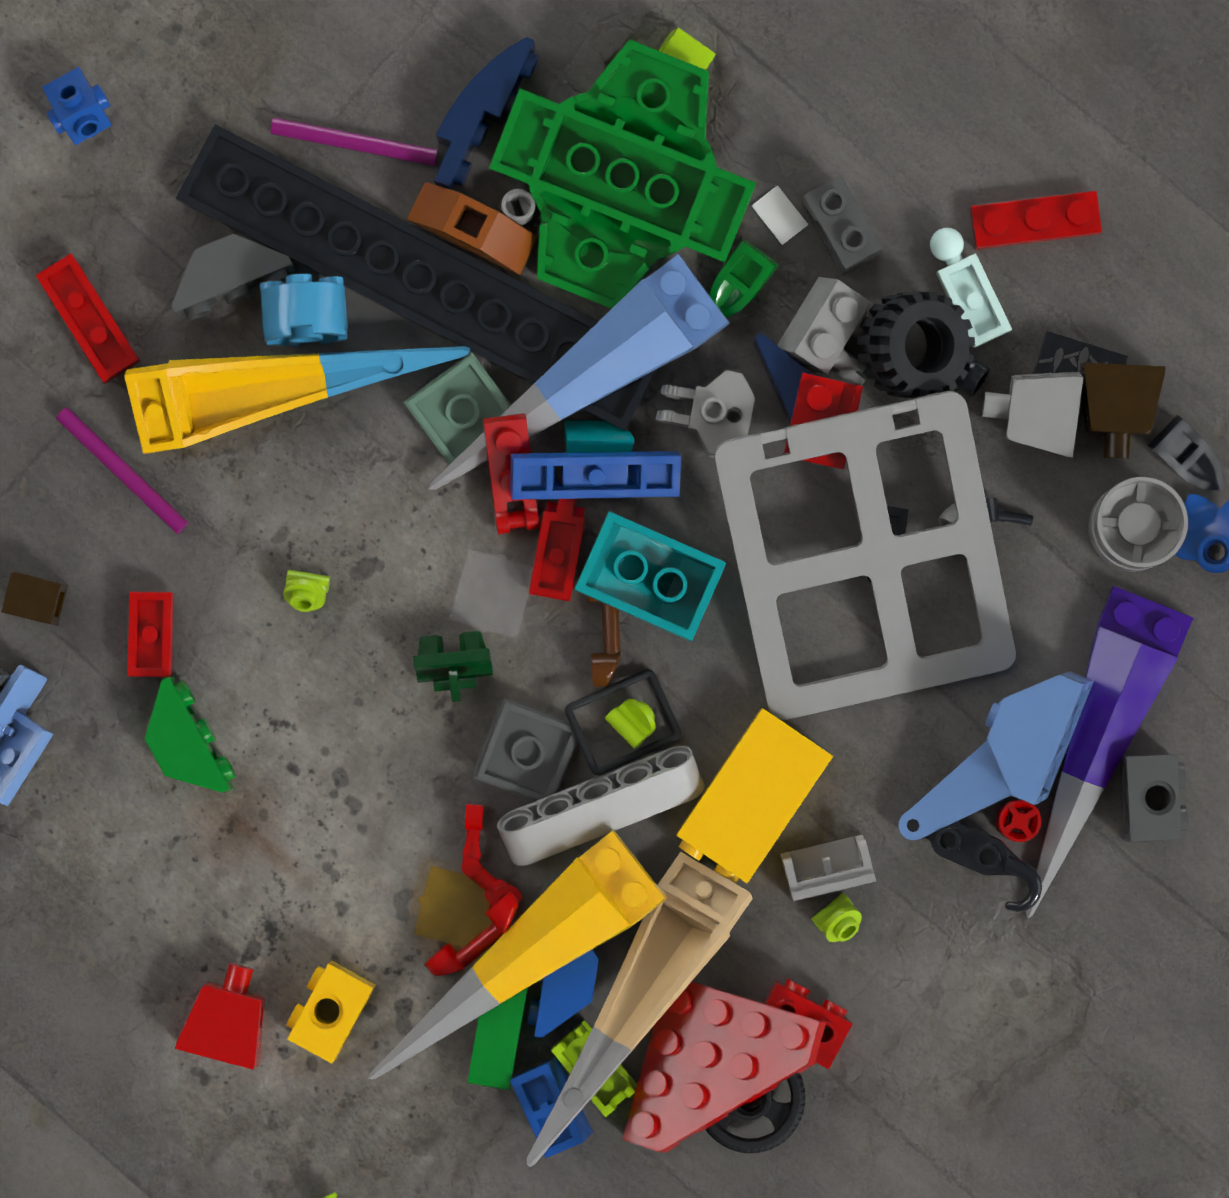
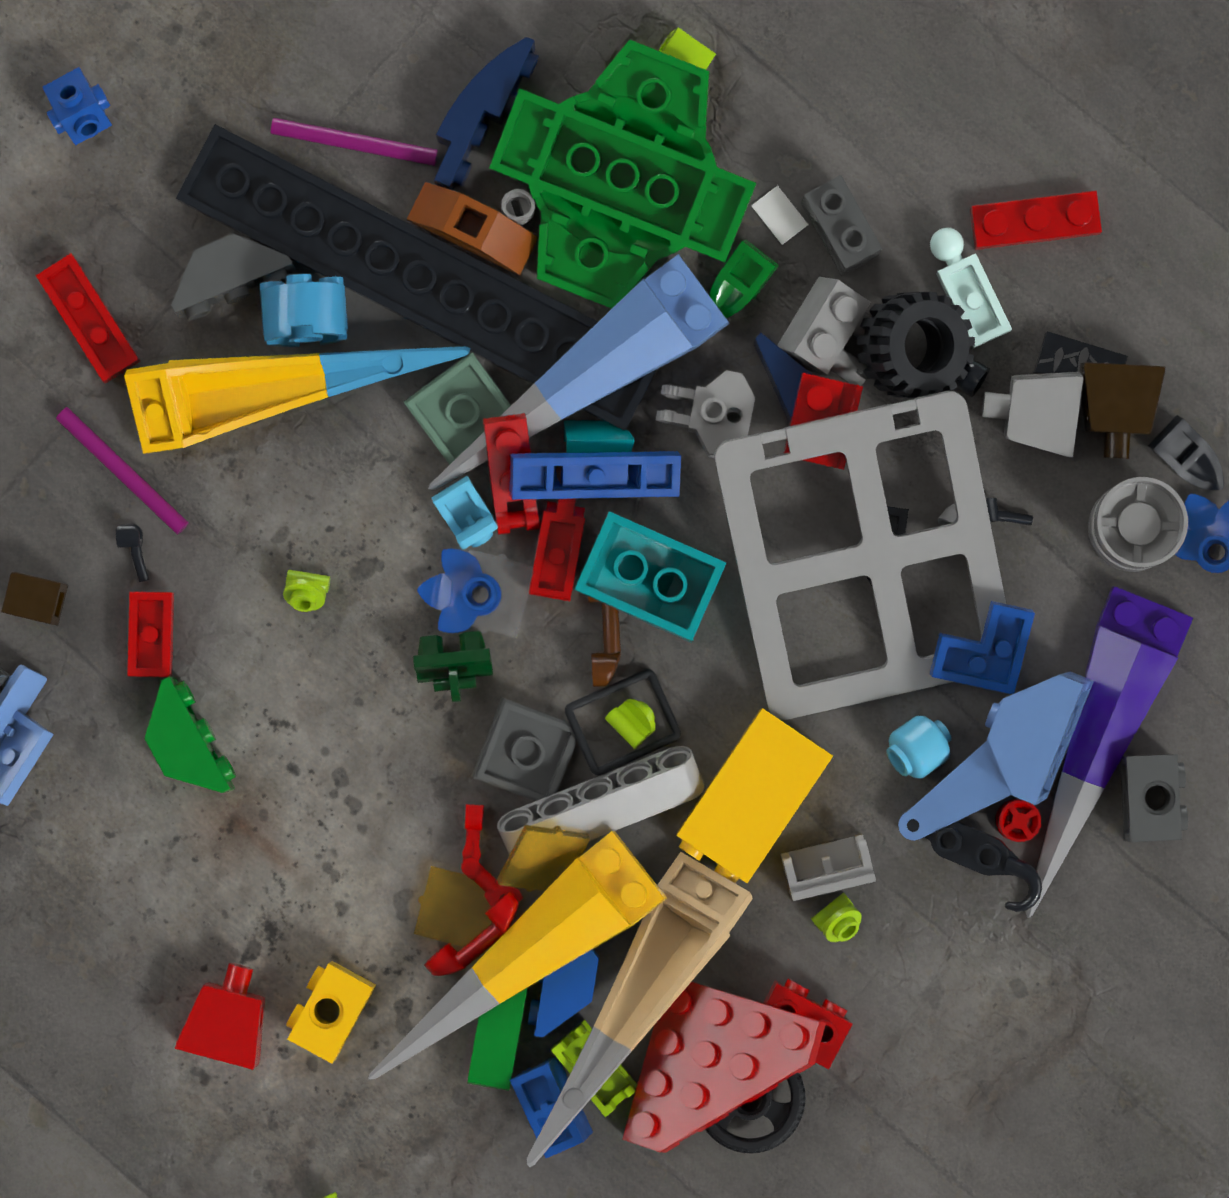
(132, 537): none -> black hand
(454, 591): none -> blue plate
(466, 513): none -> medium azure bracket
(541, 857): none -> clear yellow piece
(919, 747): none -> medium azure head
(995, 659): none -> blue plate

